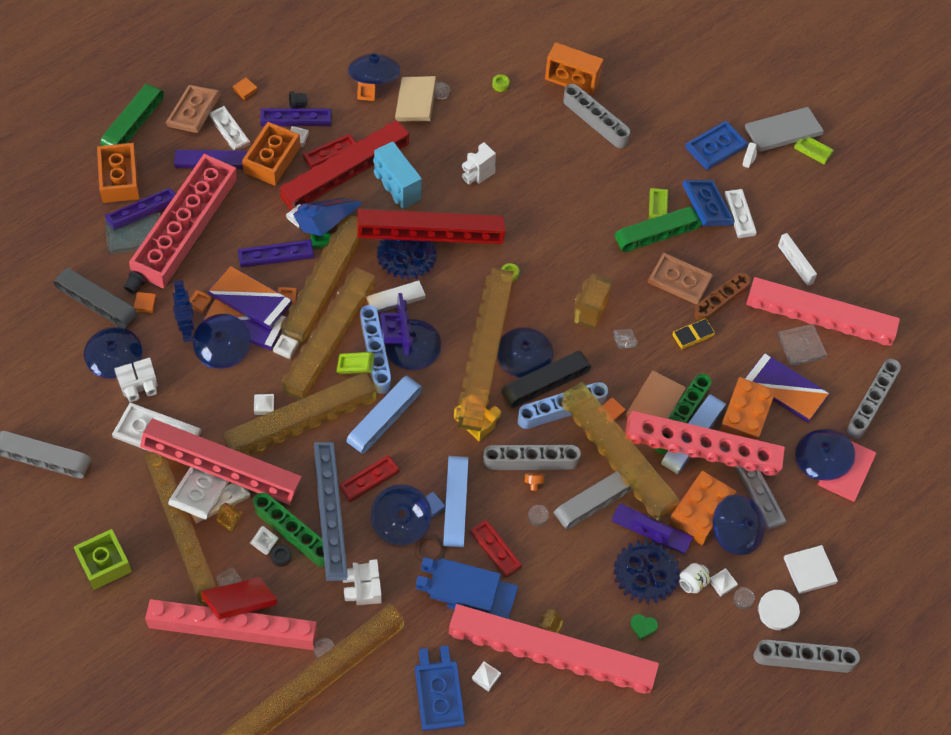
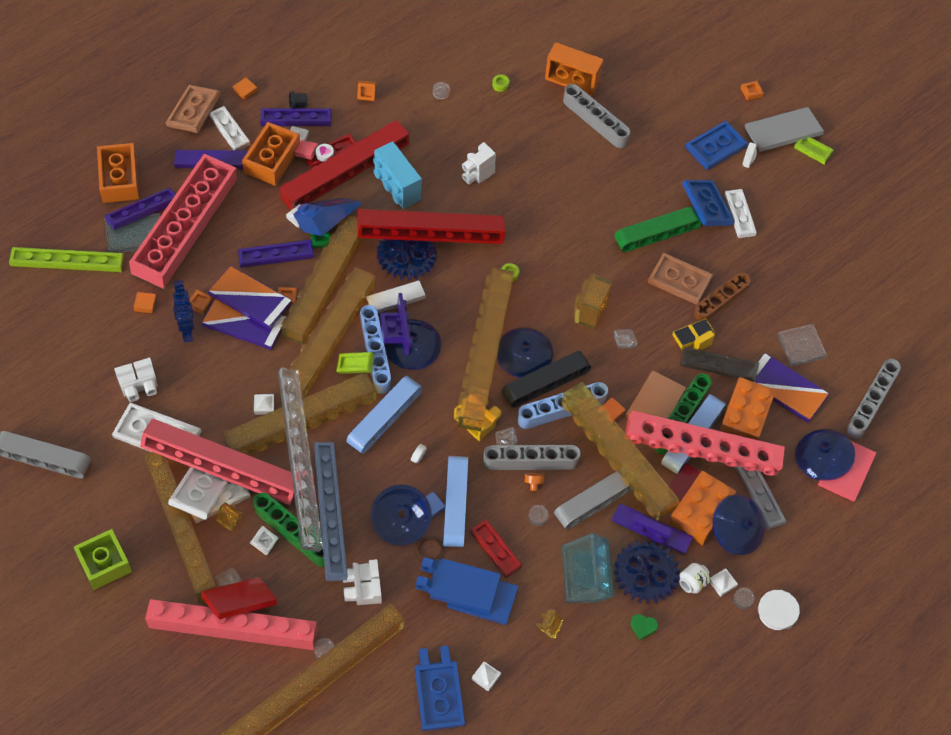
(66, 259): none -> lime tile
(95, 298): dark grey beam -> none
(104, 359): clear blue dish -> none
(133, 116): green beam -> none
(134, 282): black piece -> none
(223, 351): clear blue dish -> none
(281, 555): black tile -> none
(286, 346): white tile -> none
(300, 460): none -> clear plate
(306, 149): none -> coral tile
(324, 152): none -> white tile
(369, 478): red tile -> none
(374, 69): clear blue dish -> none
(416, 98): tan tile -> none
(419, 453): none -> white tile
(506, 437): none -> clear tile
(553, 648): coral brick -> none
(587, 570): none -> clear light blue slope
(658, 202): lime tile -> none
(684, 481): none -> dark red tile
(704, 341): none -> yellow tile
(719, 364): none -> clear smoke tile
(752, 90): none -> orange tile
(797, 259): white tile -> none
(810, 569): white tile -> none
(815, 652): light grey beam -> none
(823, 311): coral brick -> none

